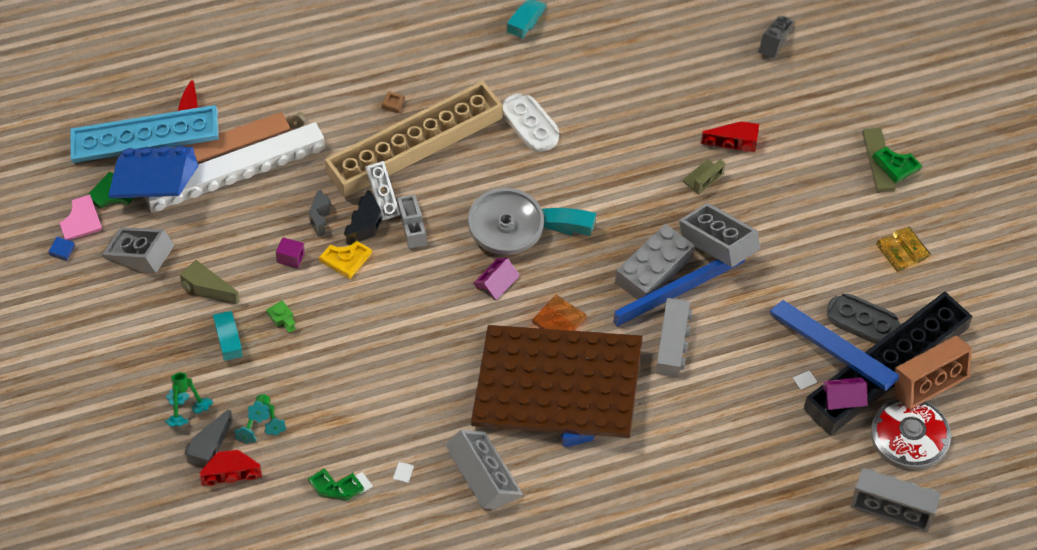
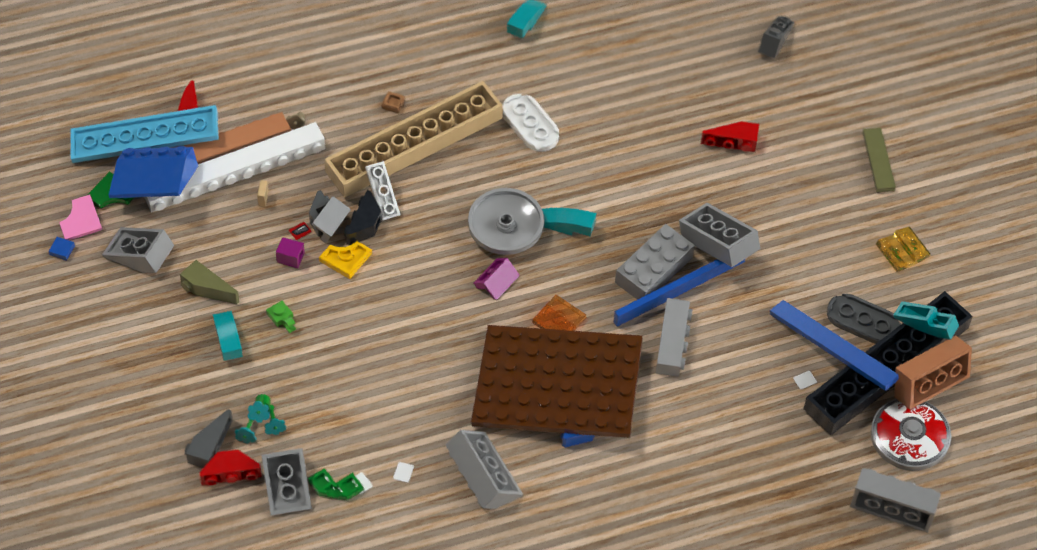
(178, 396): plant -> none
(262, 193): none -> tan tile
(286, 481): none -> light grey slope
(300, 230): none -> sticker
(330, 218): none -> light grey panel
(412, 221): light grey slope -> none
(704, 175): olive panel -> none
(845, 393): magenta panel -> none
(896, 165): green tile -> none
(927, 319): none -> teal slope

